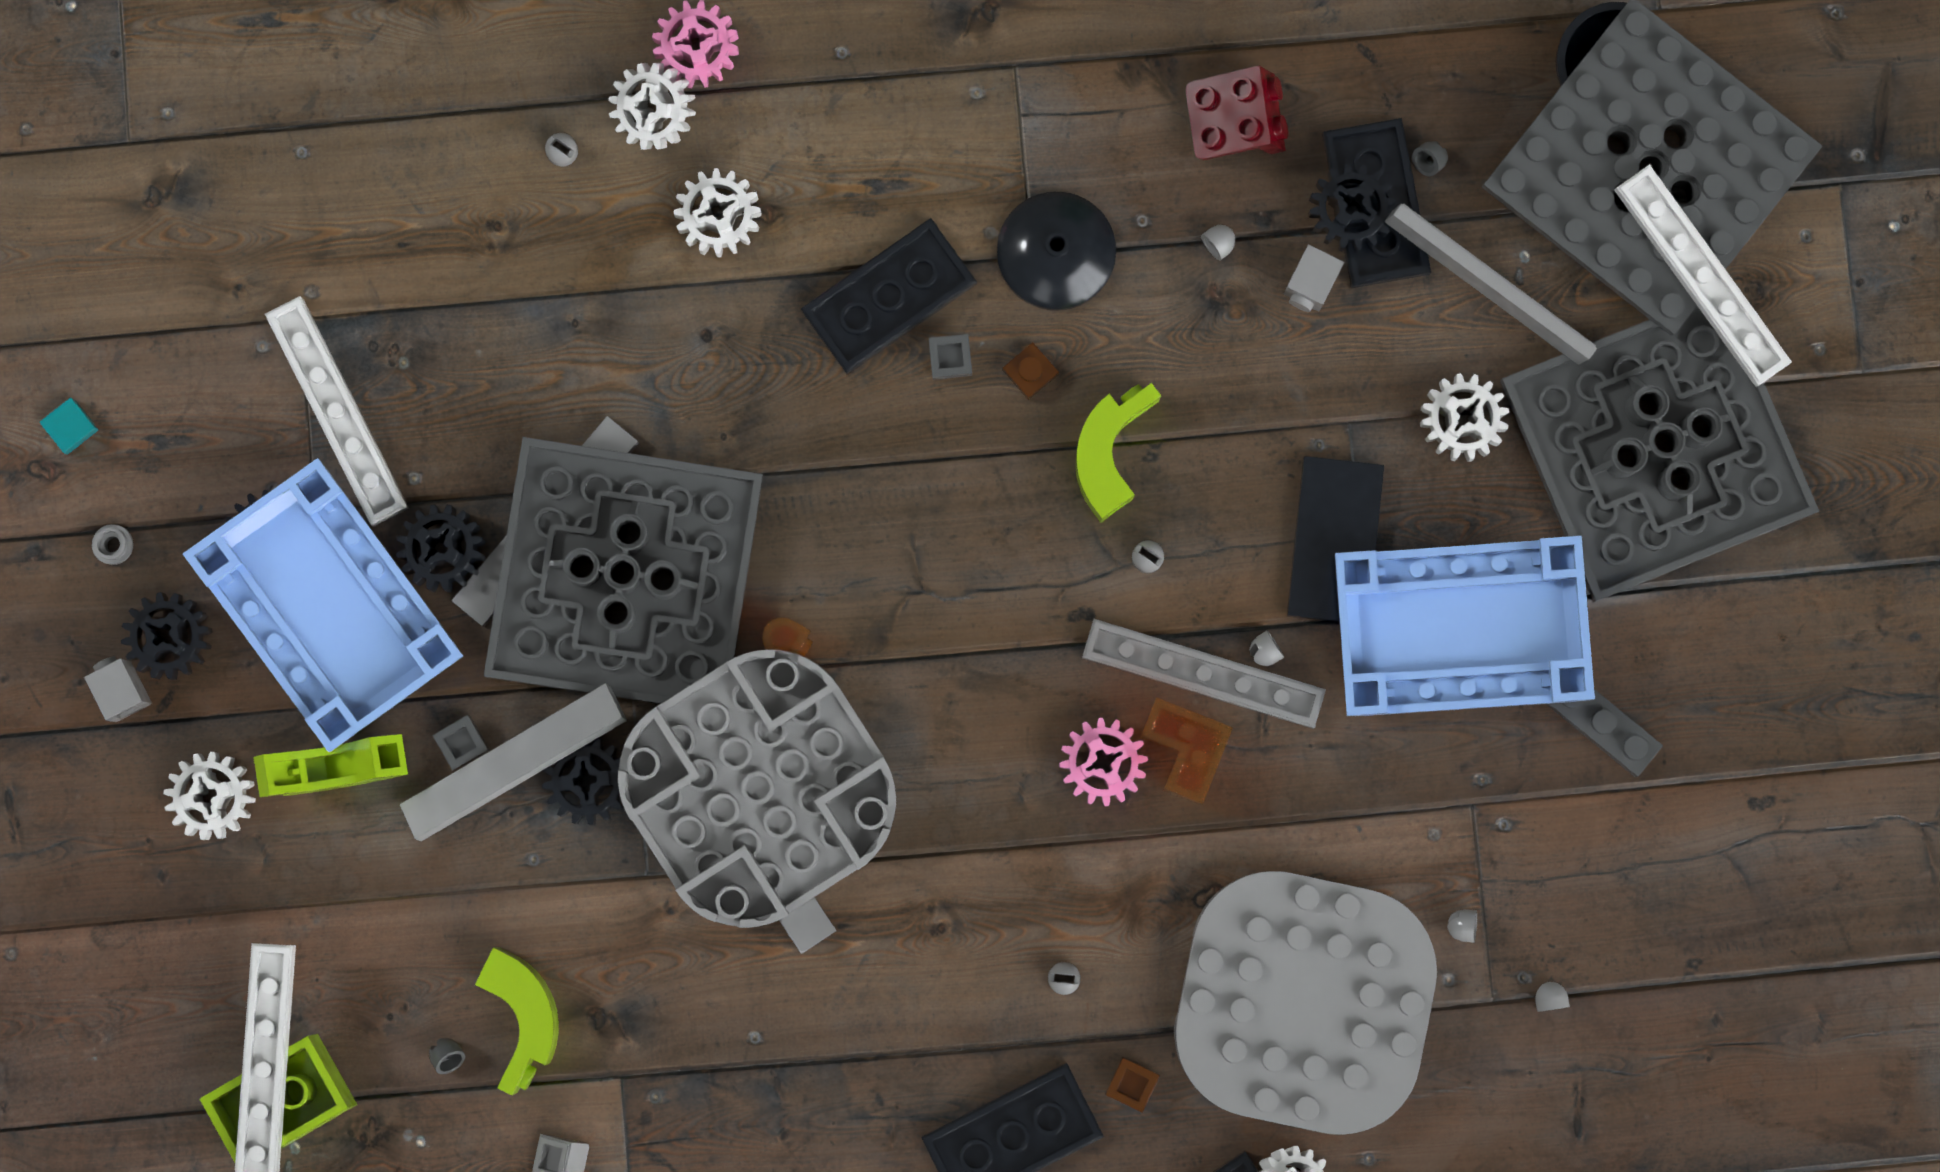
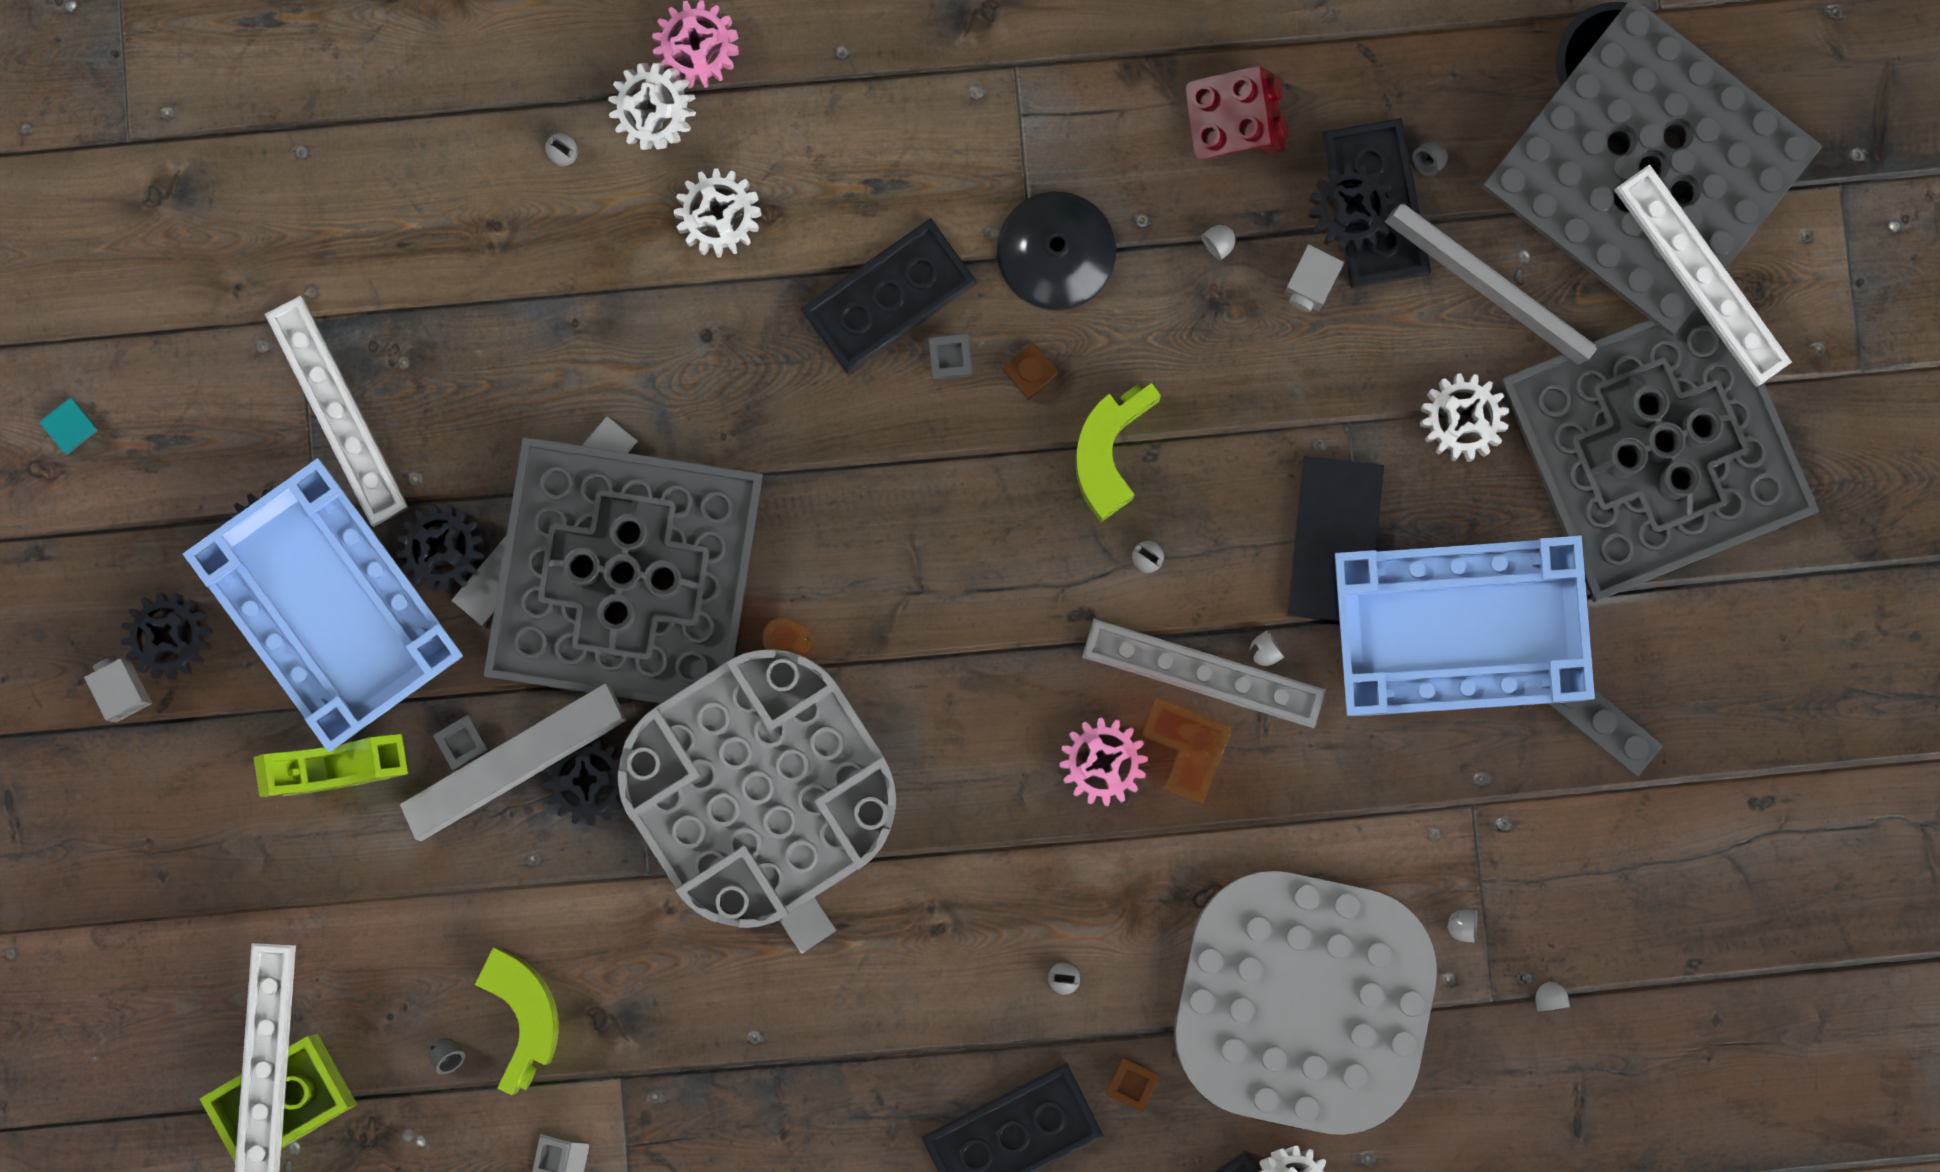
(101, 540): light grey plate -> none
(213, 812): white gear -> none

